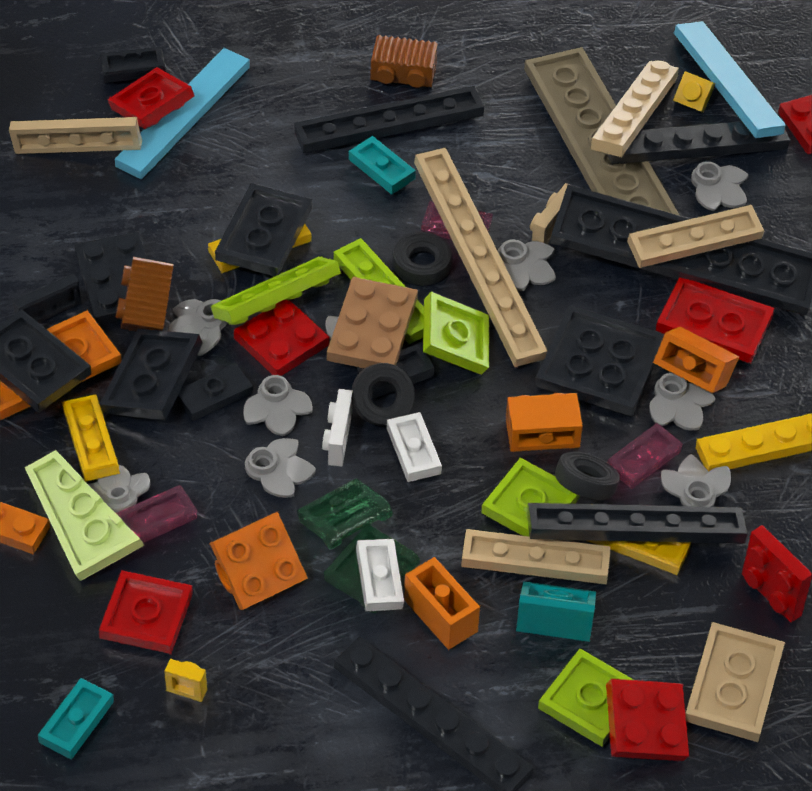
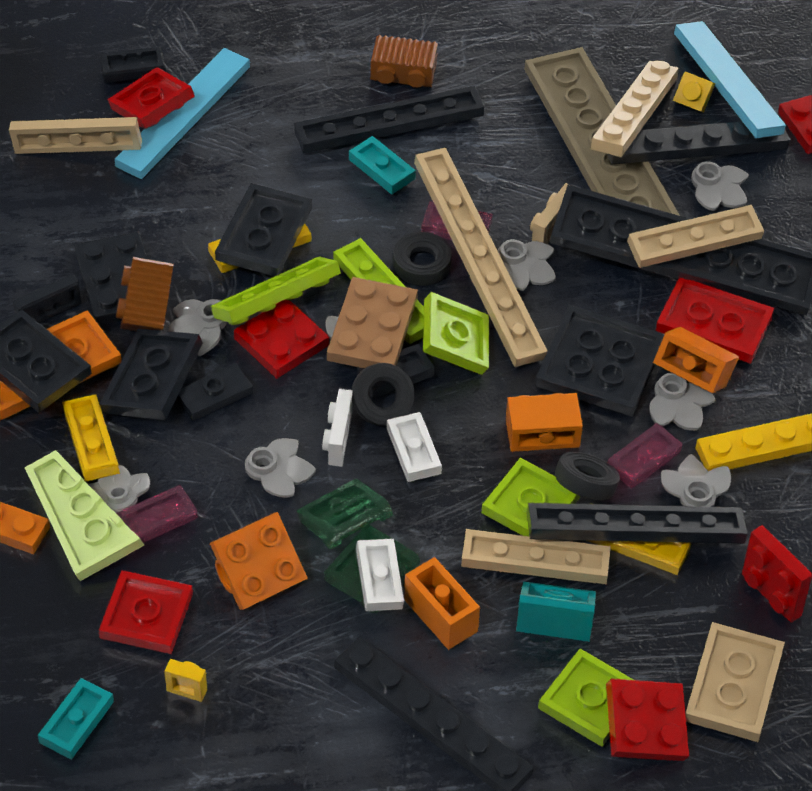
(278, 409): light grey plate -> none

